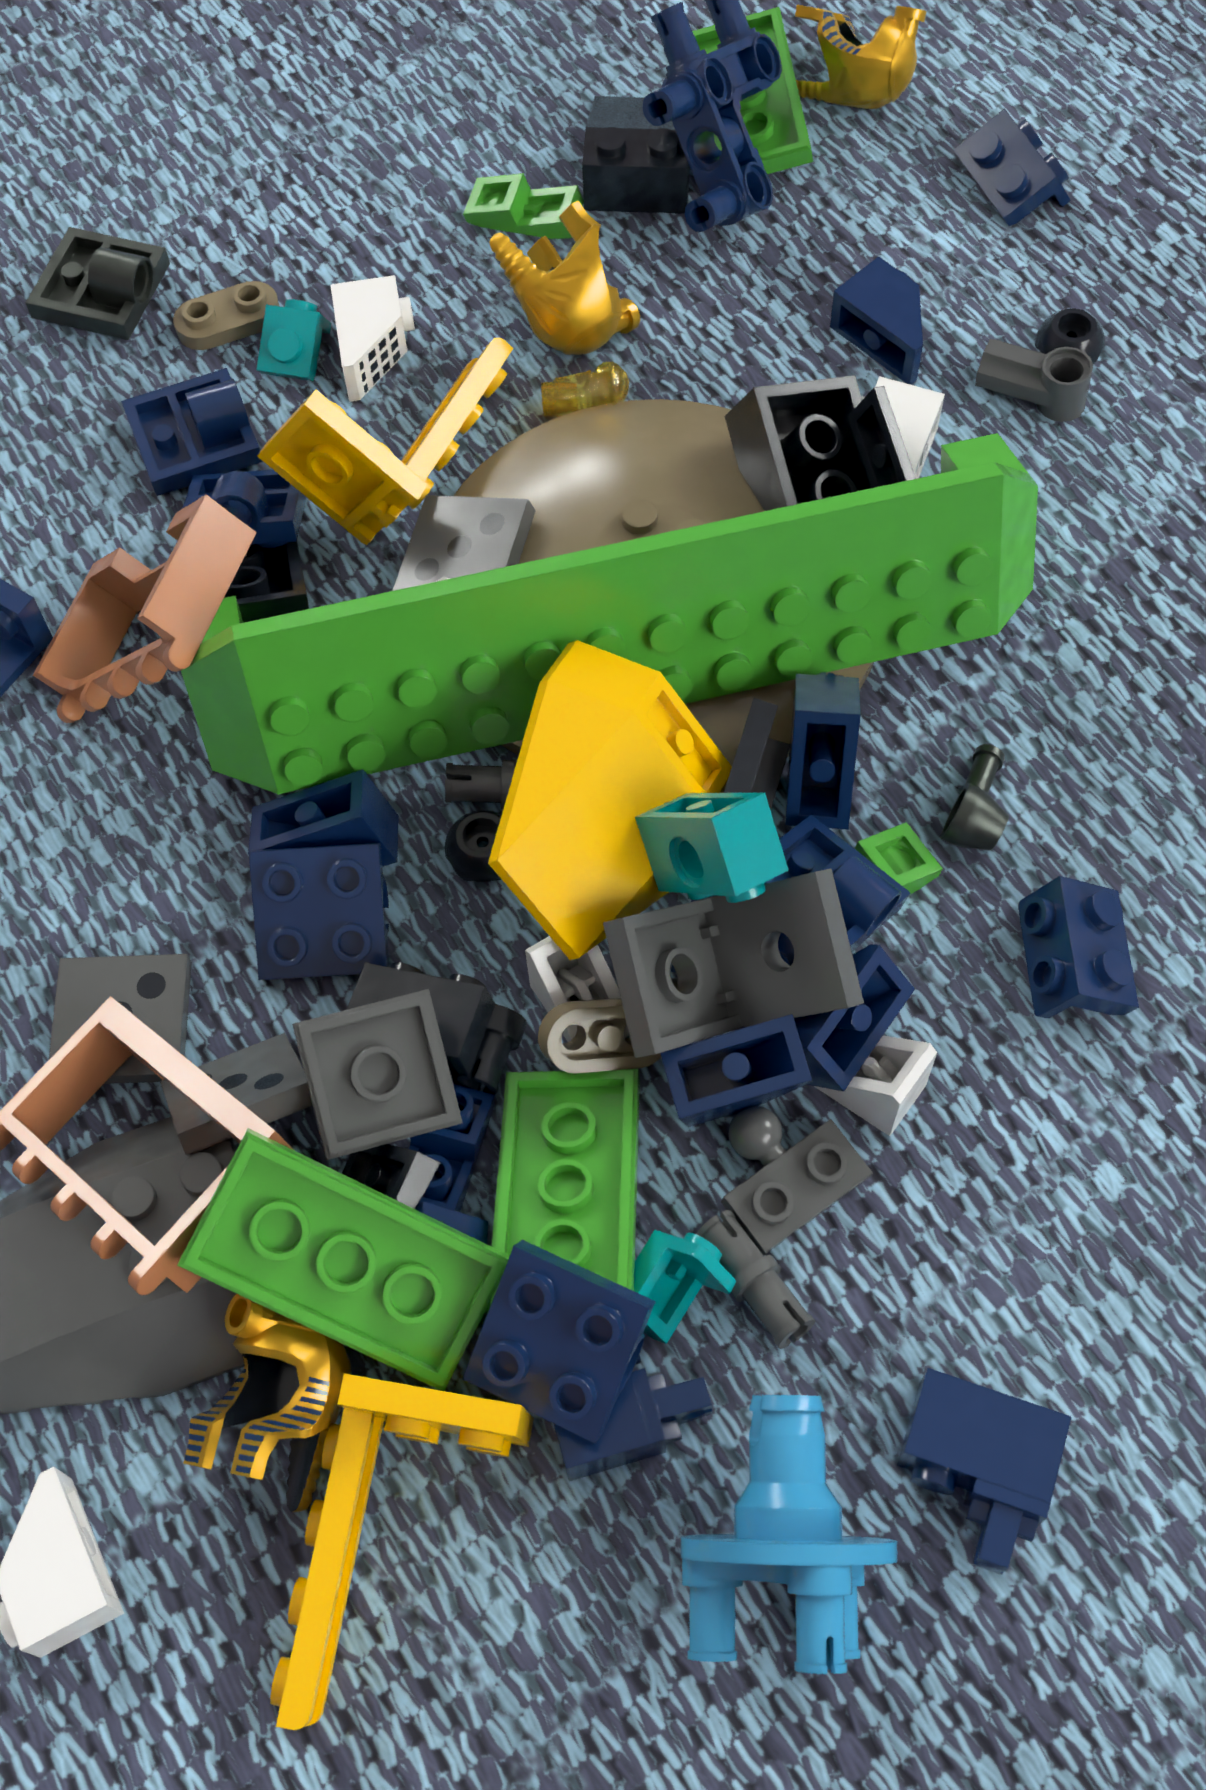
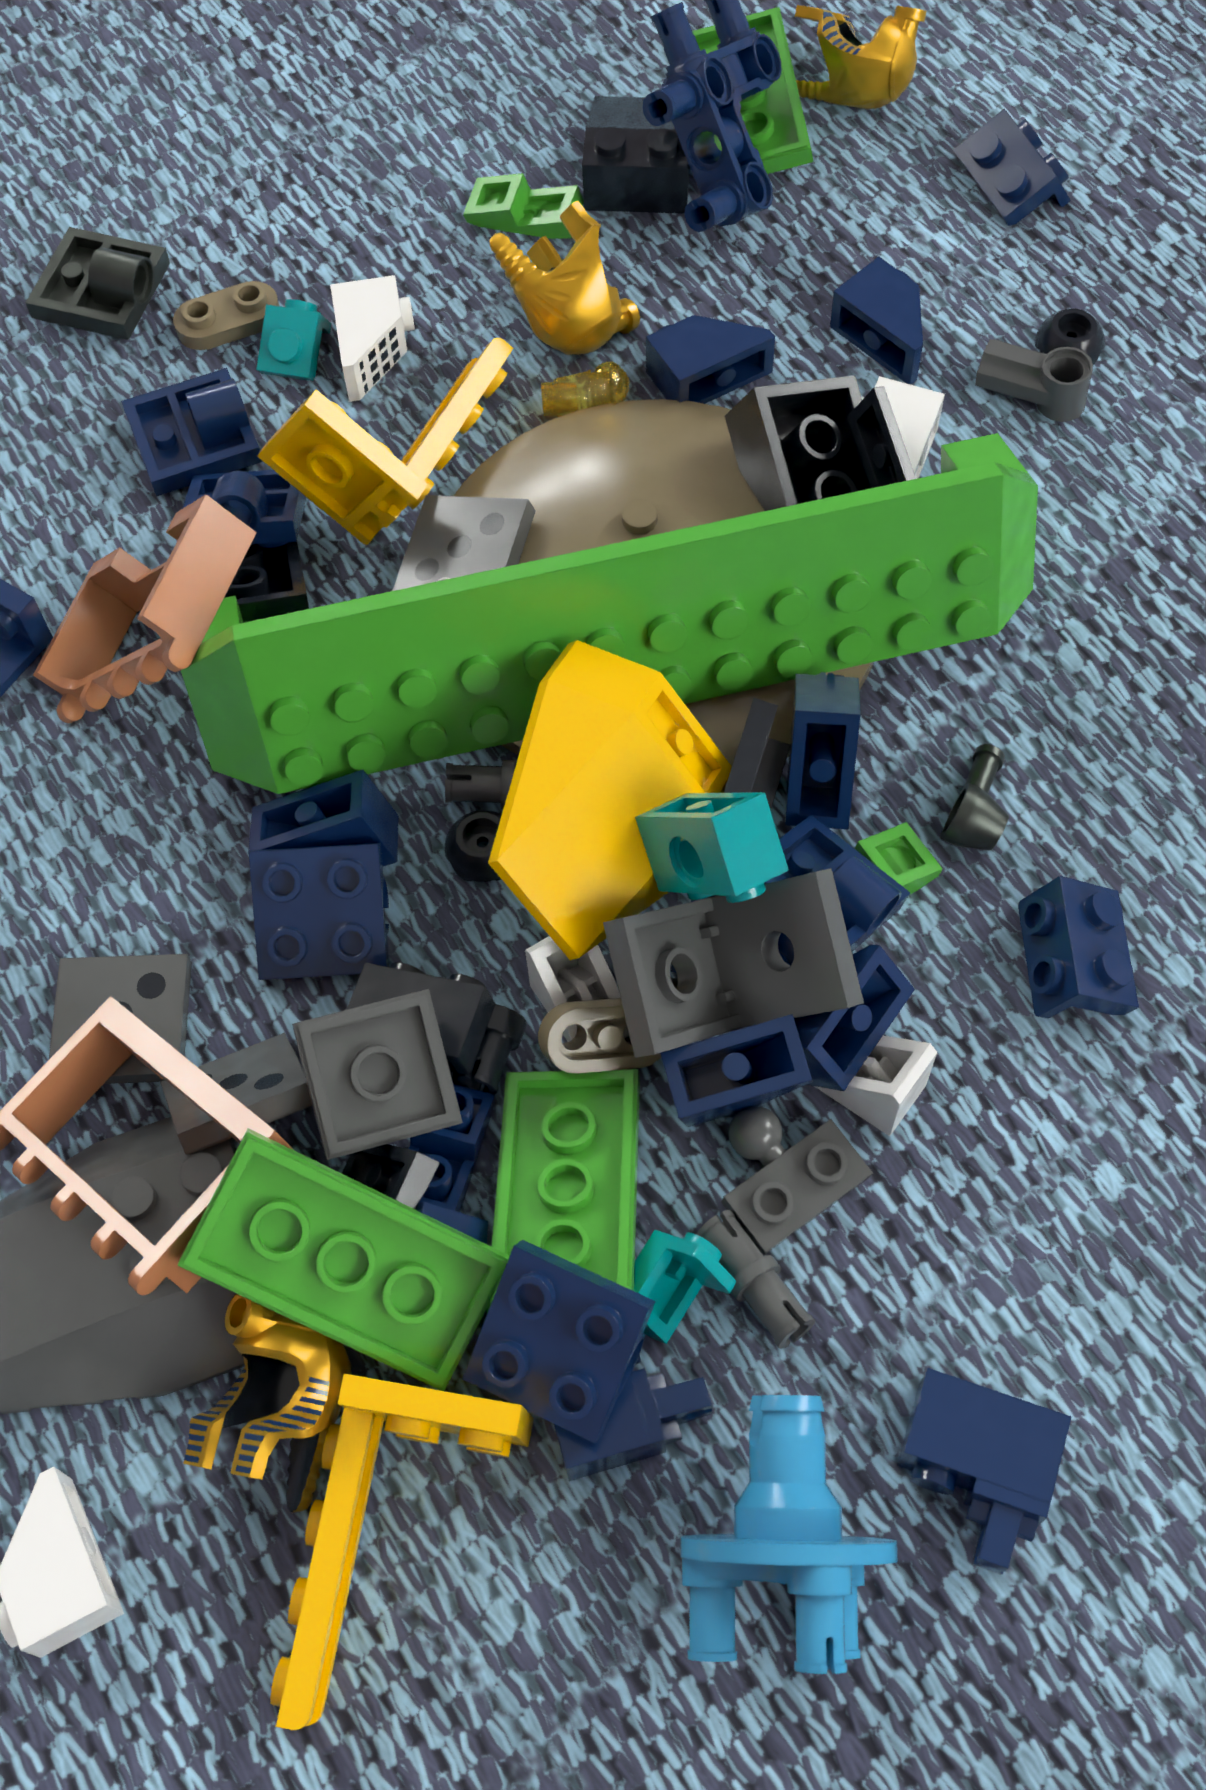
(707, 358): none -> dark blue slope

